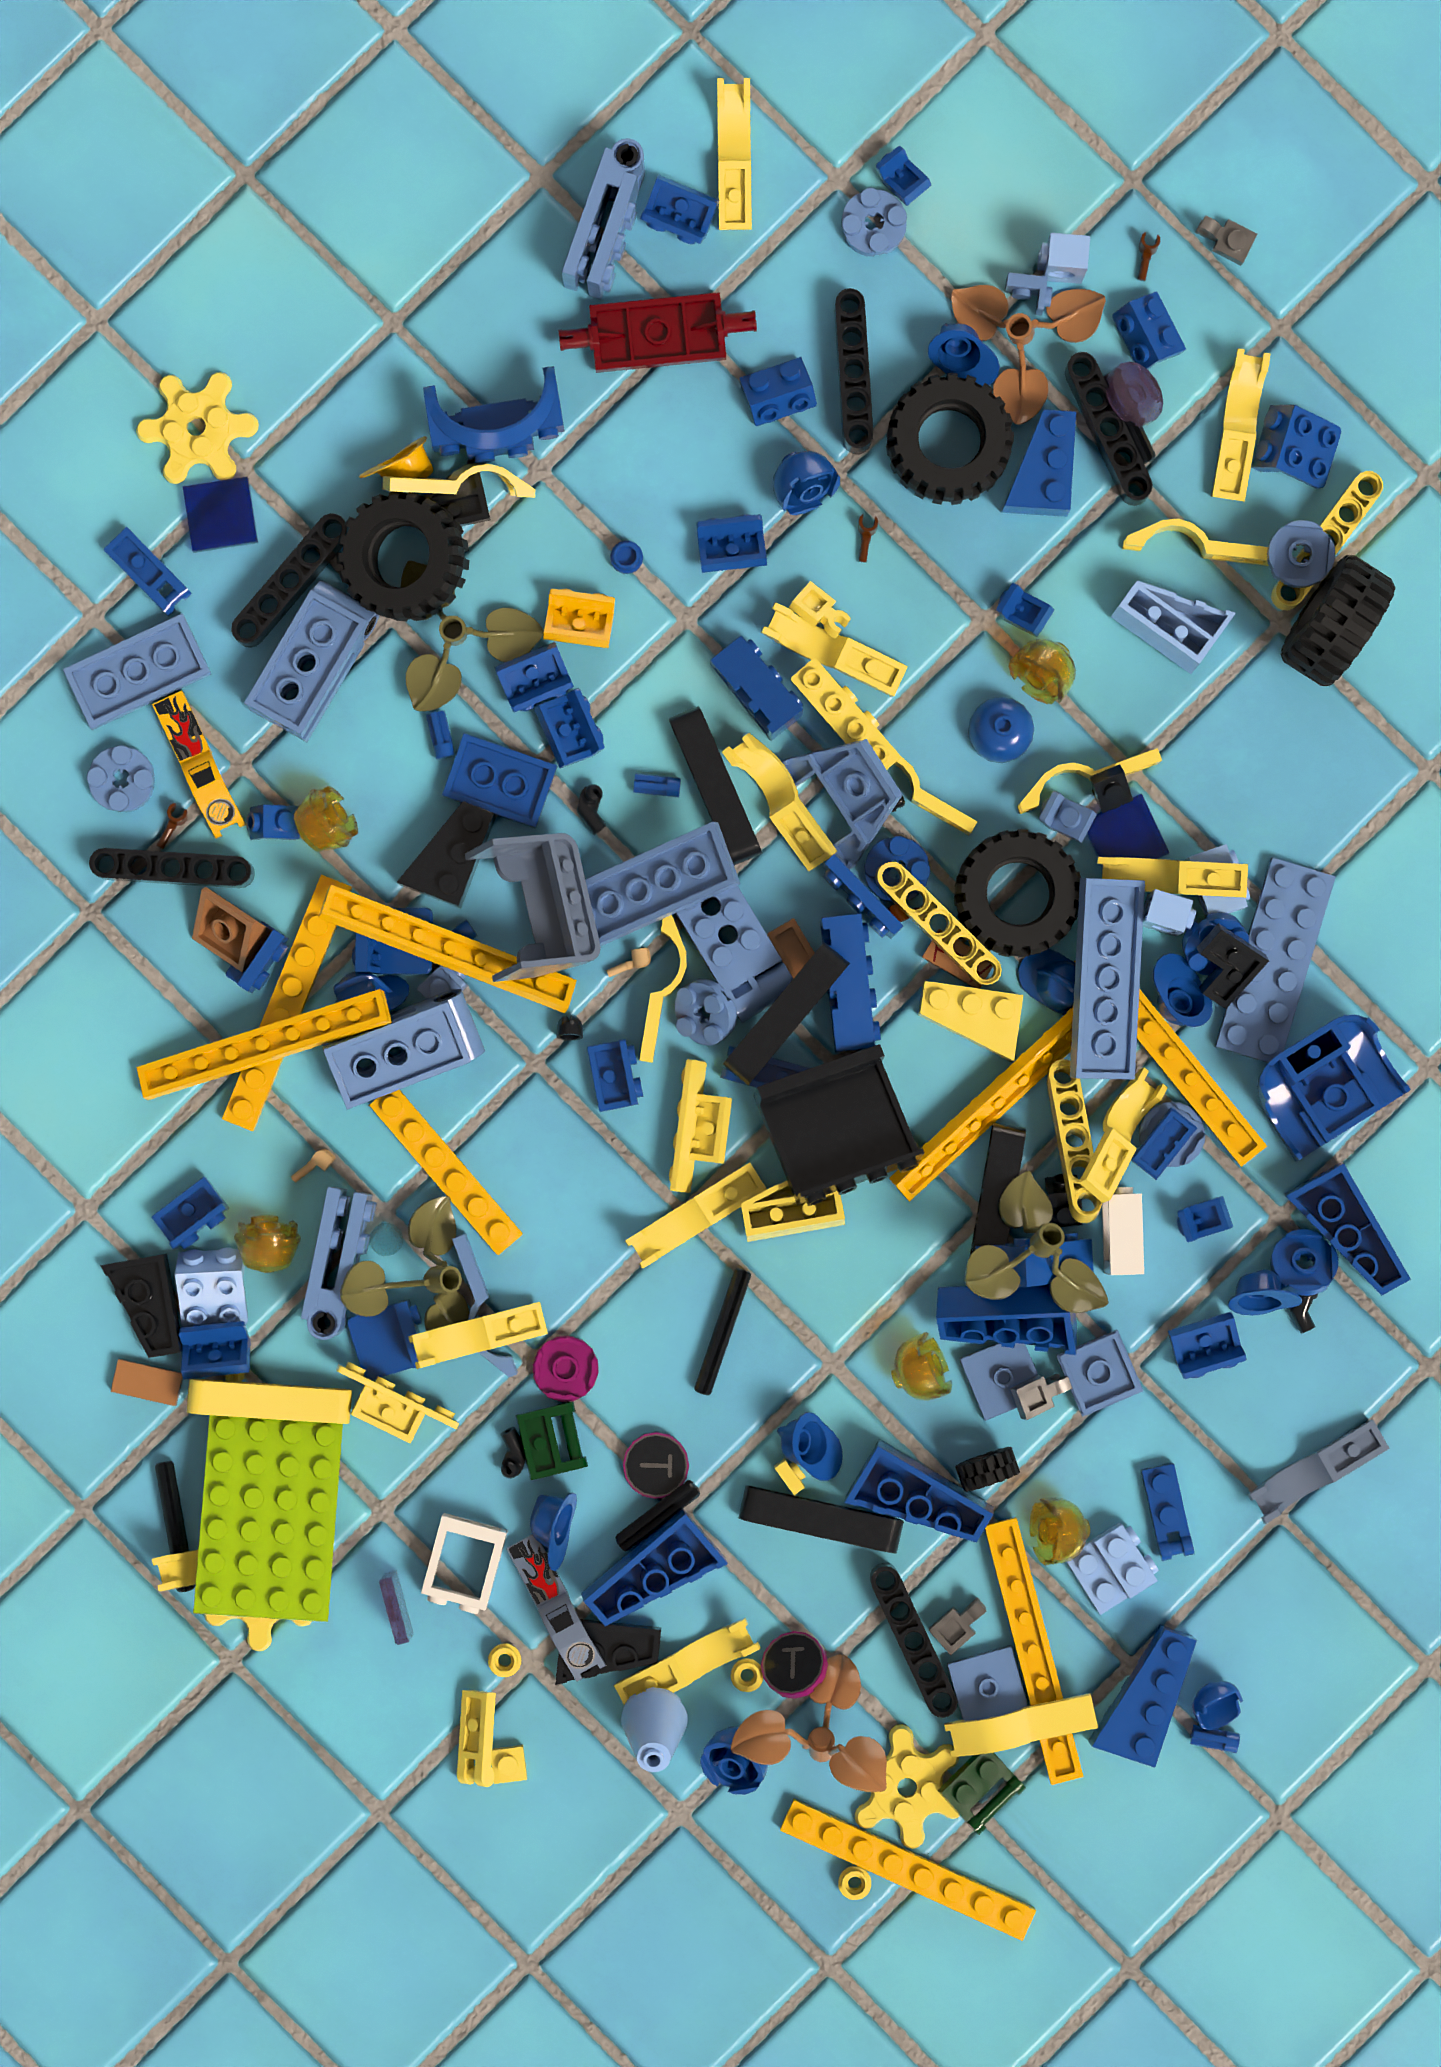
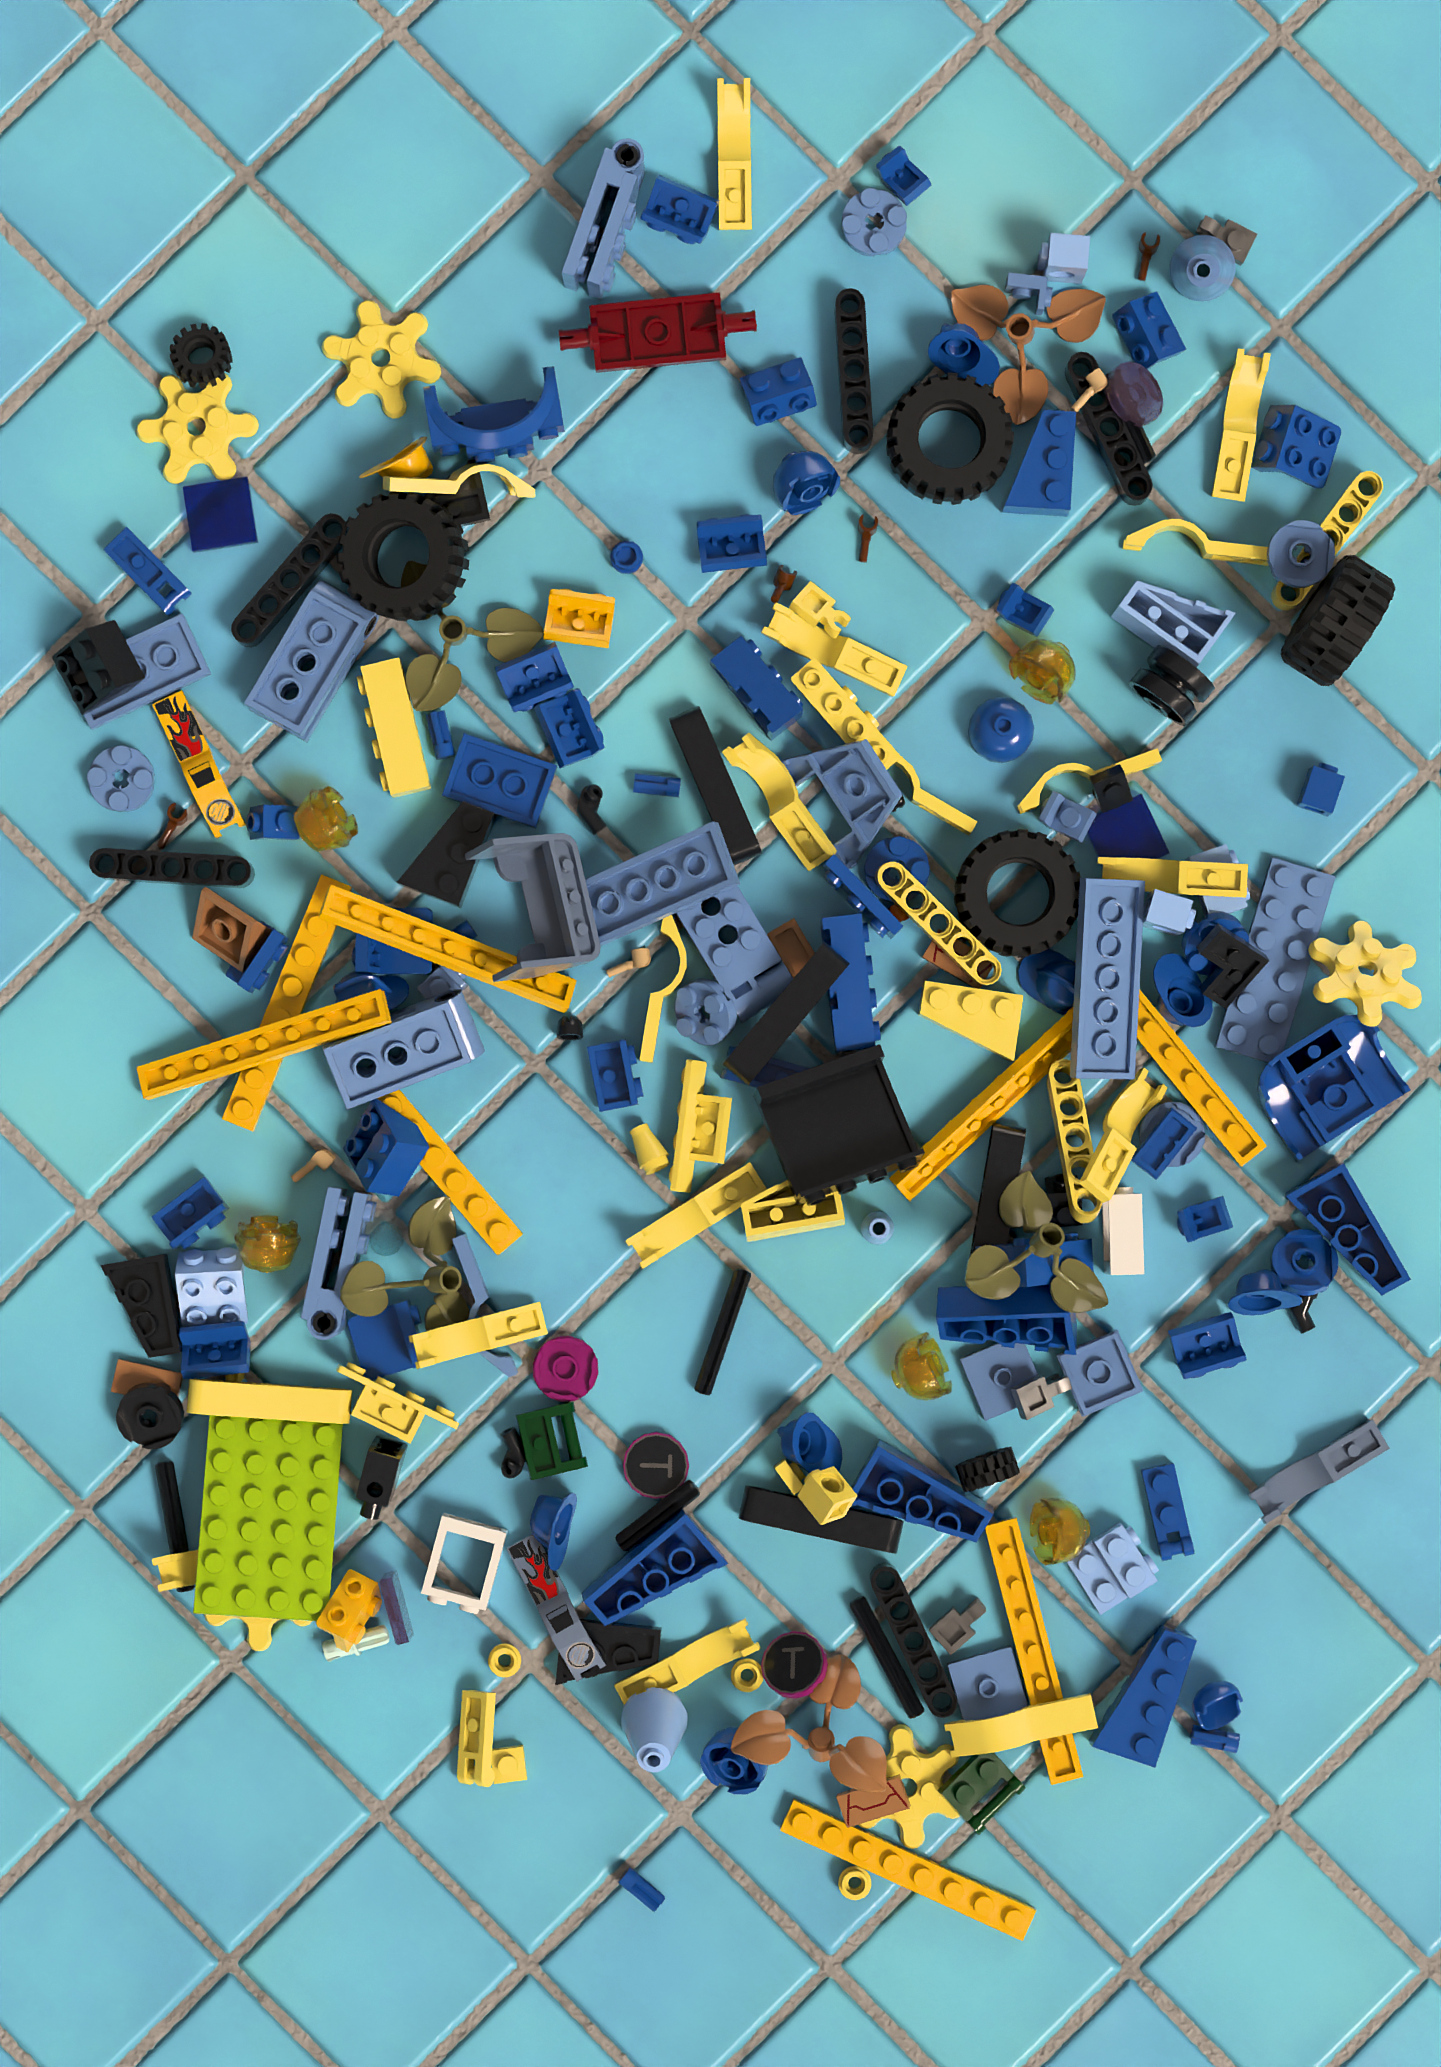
(98, 666): none -> black slope
(142, 1431): none -> black plate
(199, 339): none -> black tyre
(350, 1608): none -> yellow bracket
(372, 1638): none -> light aqua axle
(384, 1467): none -> black torso
(385, 381): none -> light yellow plate
(385, 1149): none -> blue slope
(395, 728): none -> light yellow brick
(641, 1889): none -> blue piece
(649, 1150): none -> light yellow cone
(782, 581): none -> reddish brown hand
(827, 1495): none -> light yellow brick
(864, 1806): none -> medium nougat tile
(870, 1220): none -> light blue cone
(887, 1657): none -> black axle
(1097, 381): none -> tan hand
(1171, 685): none -> black wheel
(1198, 251): none -> medium blue cone
(1321, 789): none -> blue brick
(1365, 990): none -> light yellow plate

